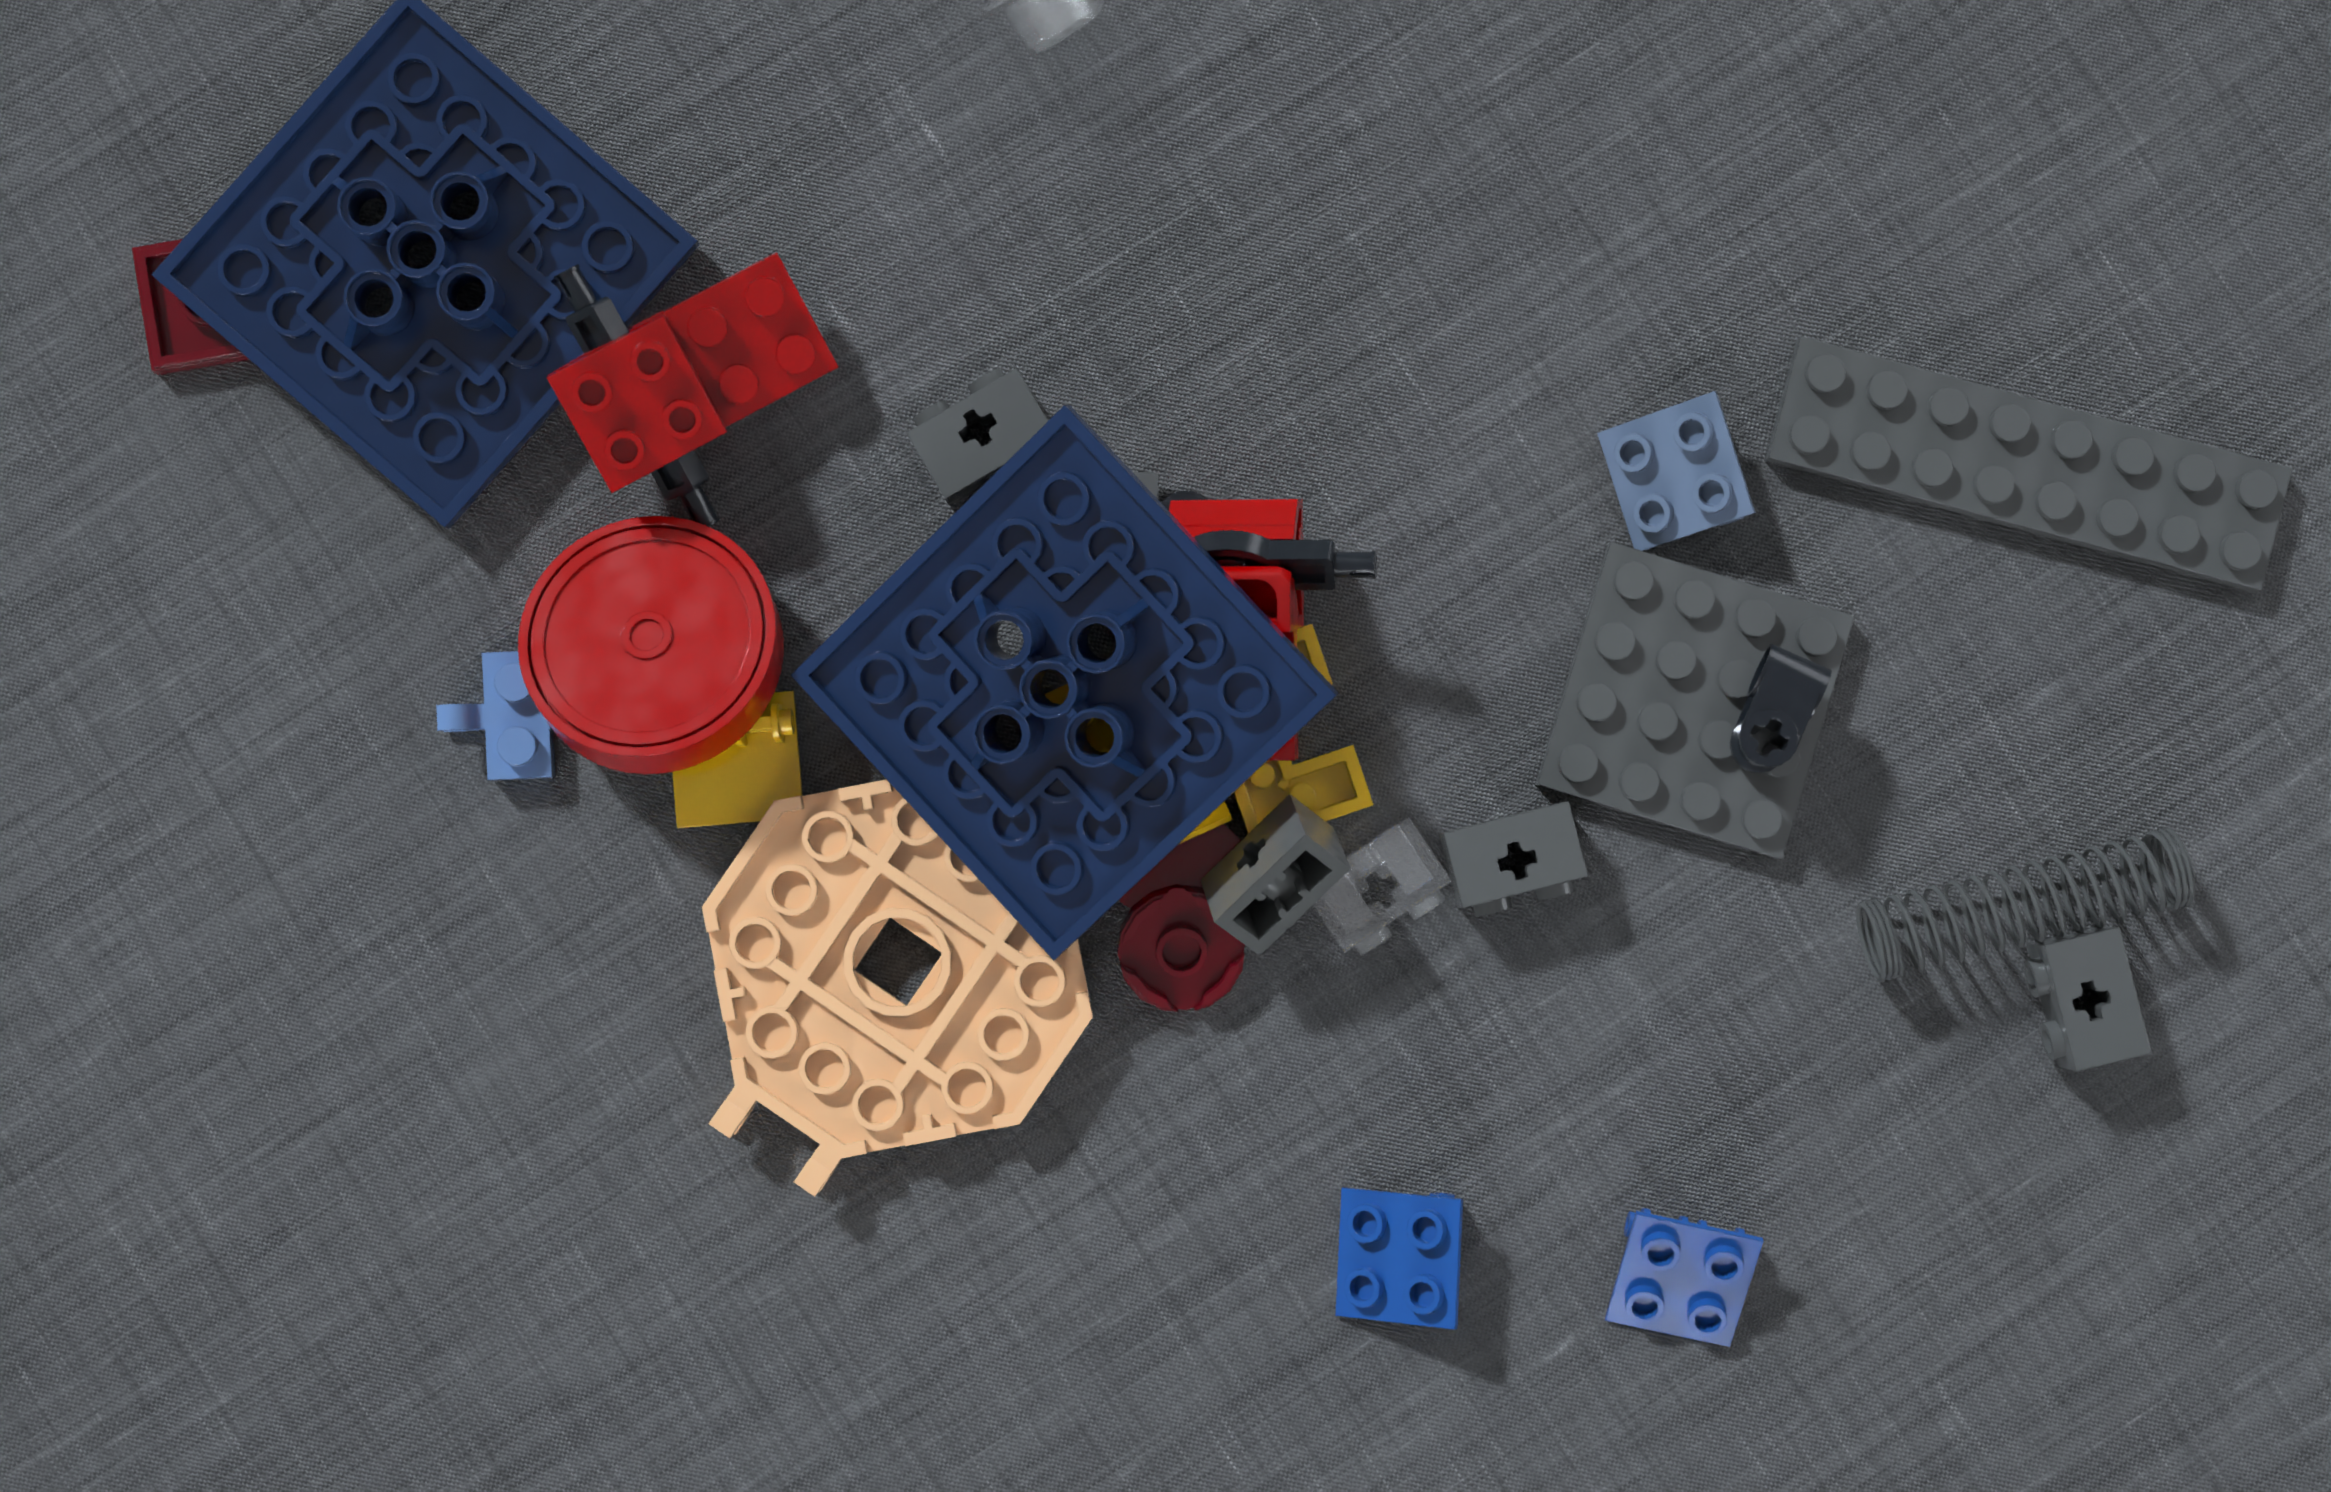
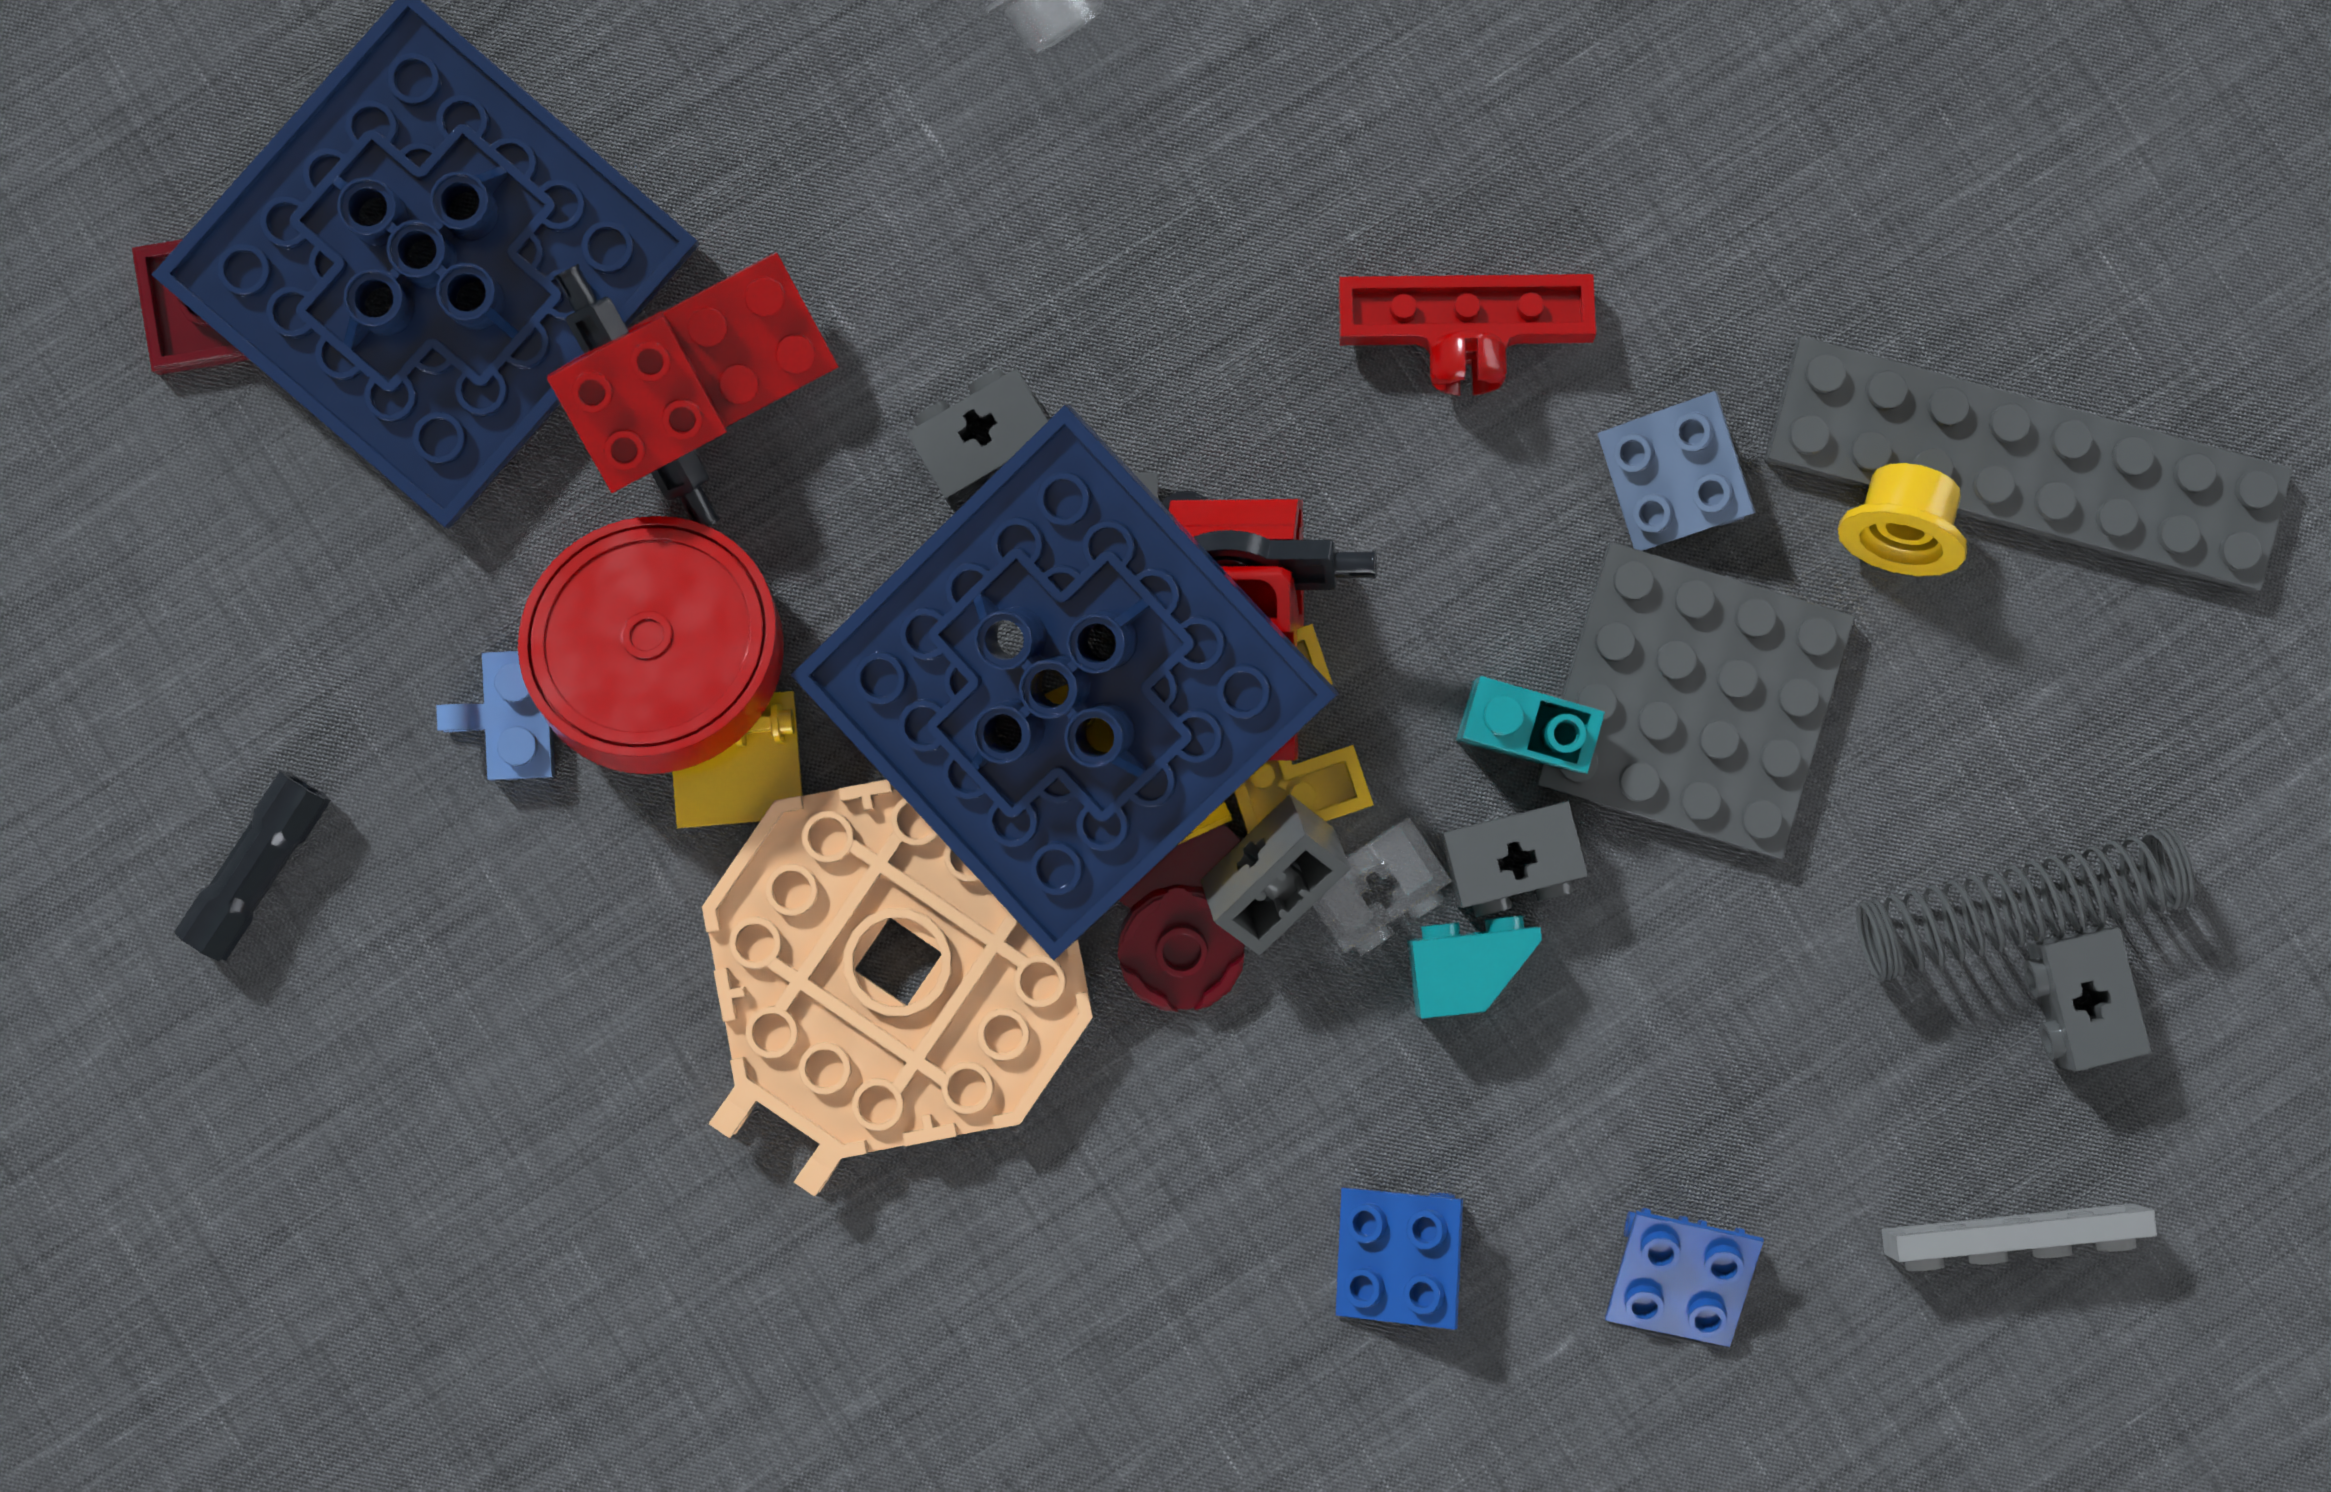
(227, 905): none -> black axle
(1466, 319): none -> red plate
(1467, 970): none -> teal slope
(1530, 725): none -> teal slope
(1782, 700): black piece -> none
(1907, 522): none -> yellow piece
(2045, 1233): none -> light grey plate

